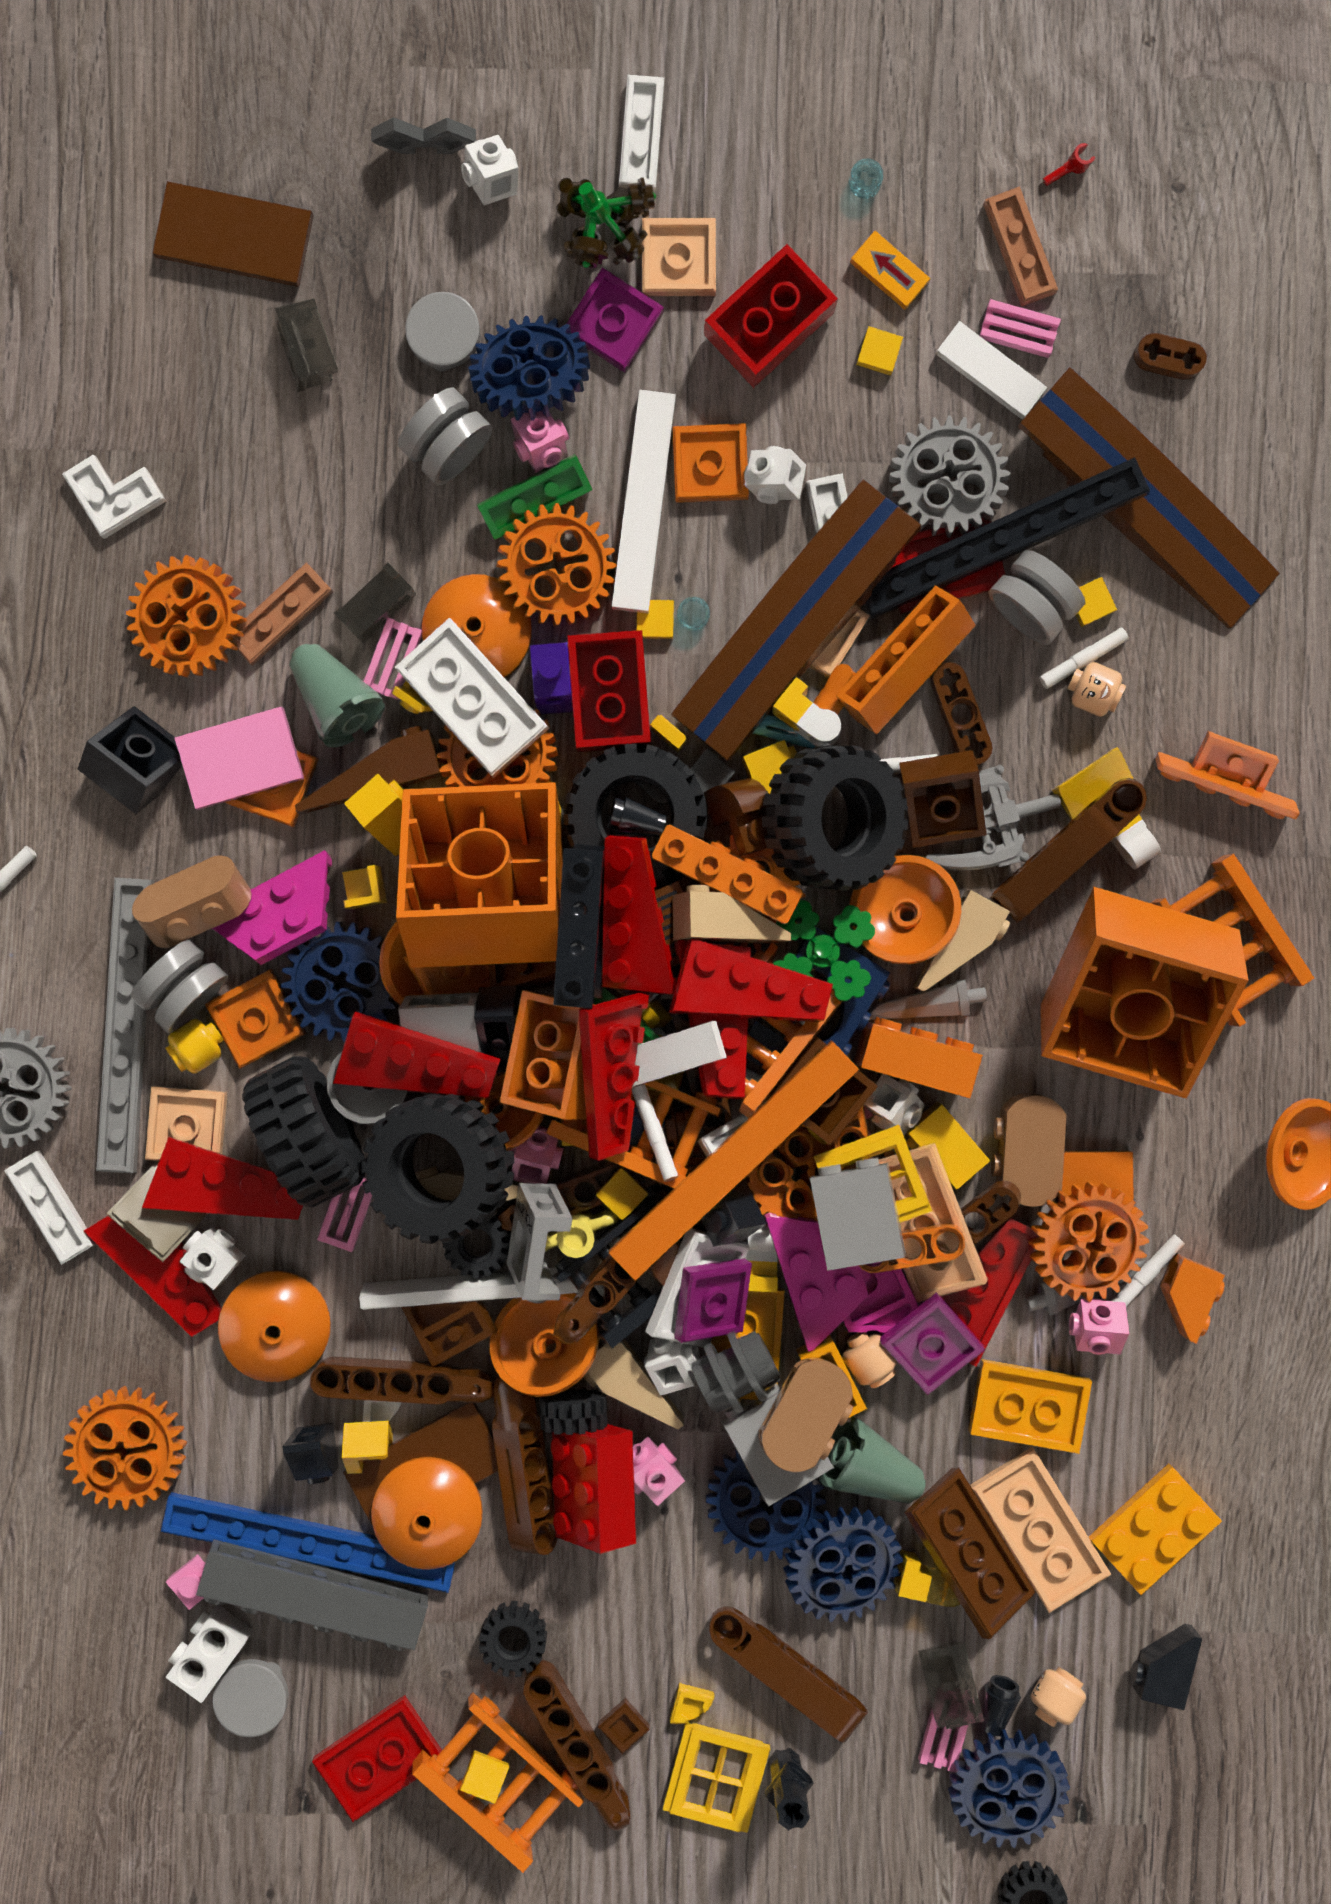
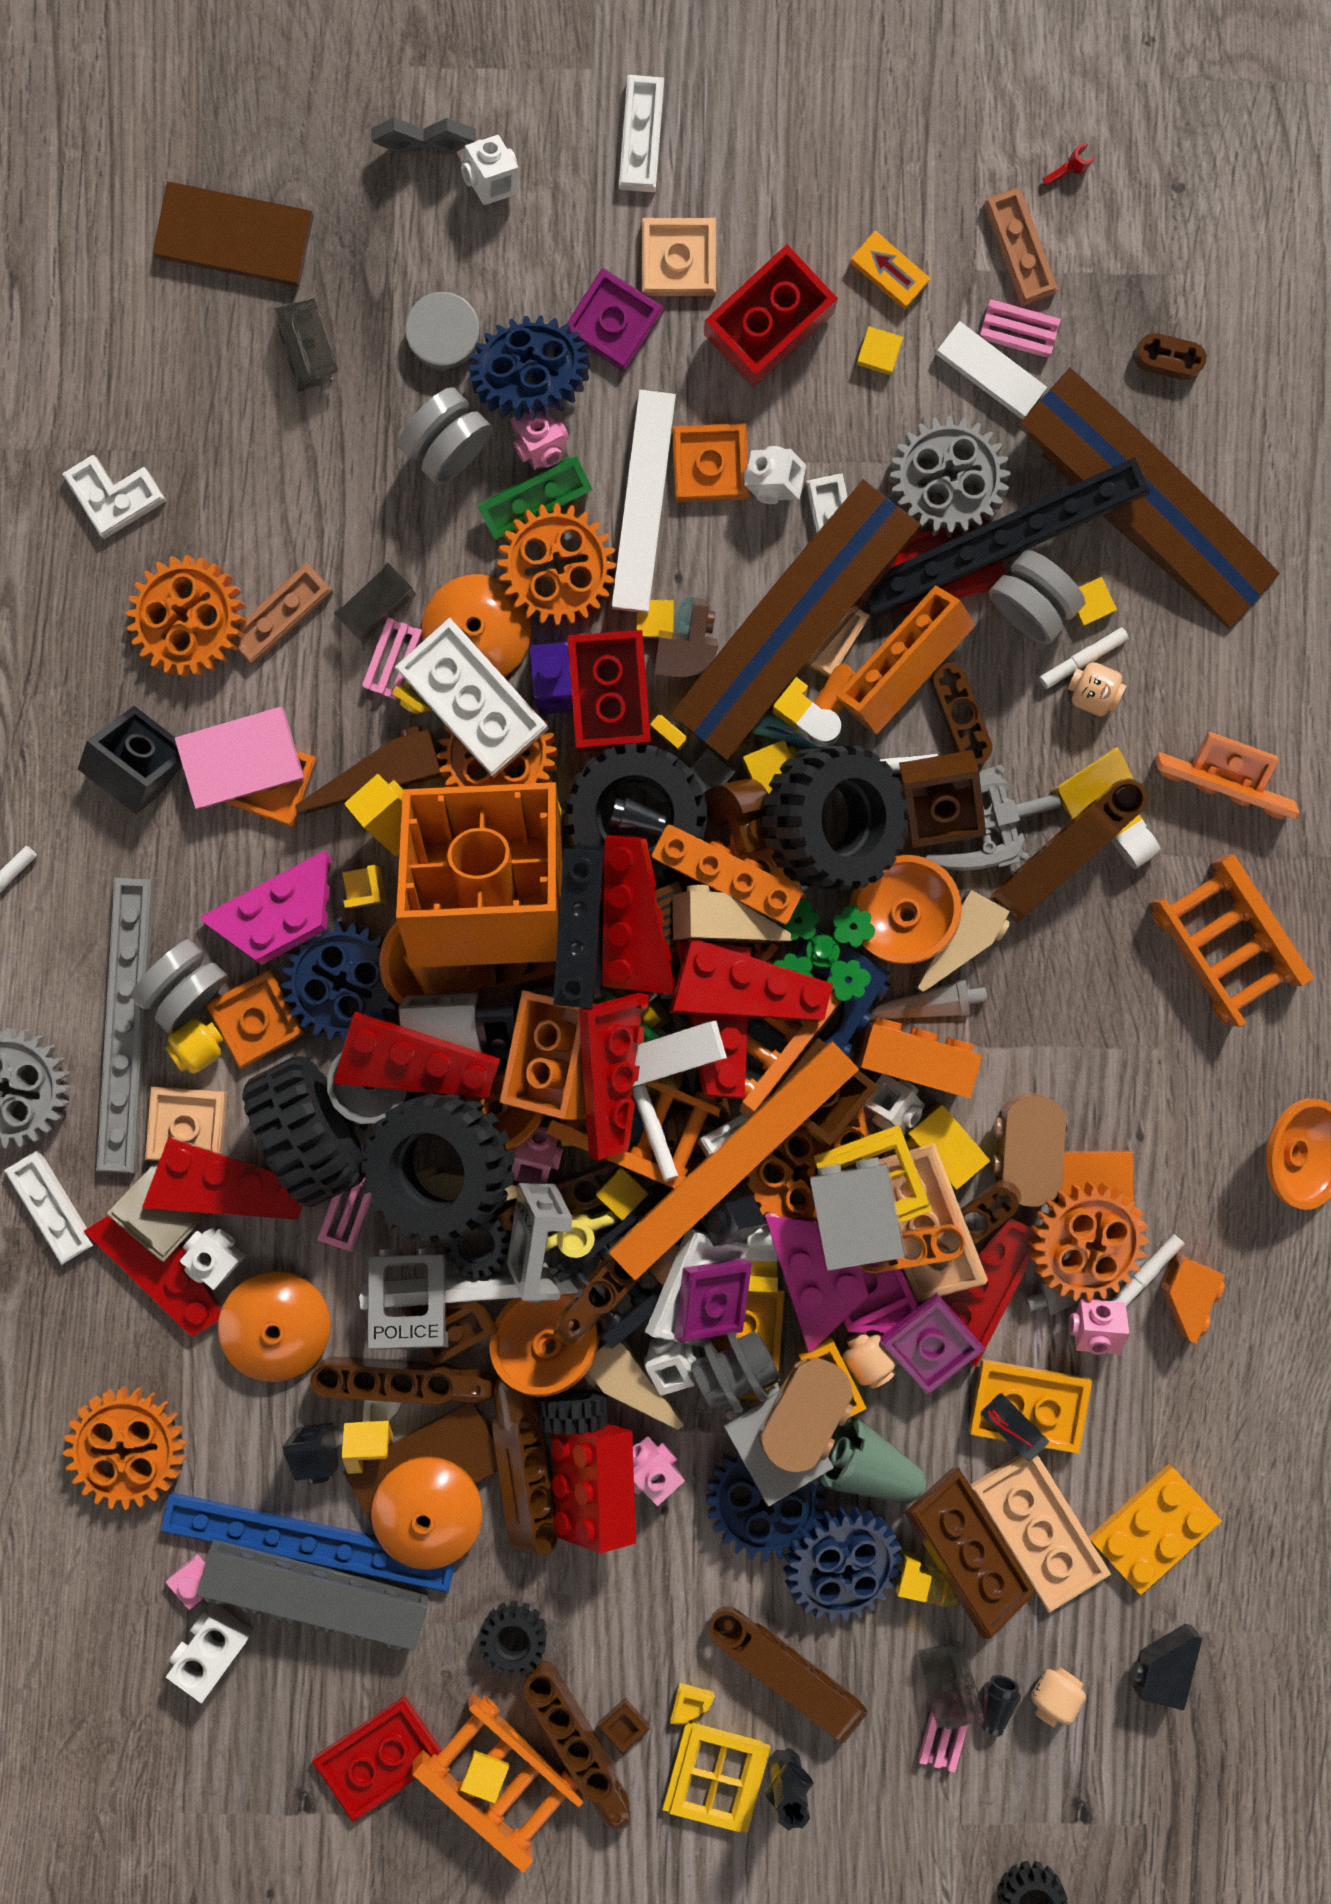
(191, 901): medium nougat brick -> none
(251, 1697): light grey tile -> none
(334, 695): sand green cone -> none
(407, 1331): none -> light grey window
(614, 210): dark brown plant -> none
(687, 653): none -> reddish brown brick
(873, 169): clear light blue bush -> none
(1008, 1788): dark blue gear -> none
(1014, 1427): none -> black sticker
(1142, 992): orange brick -> none

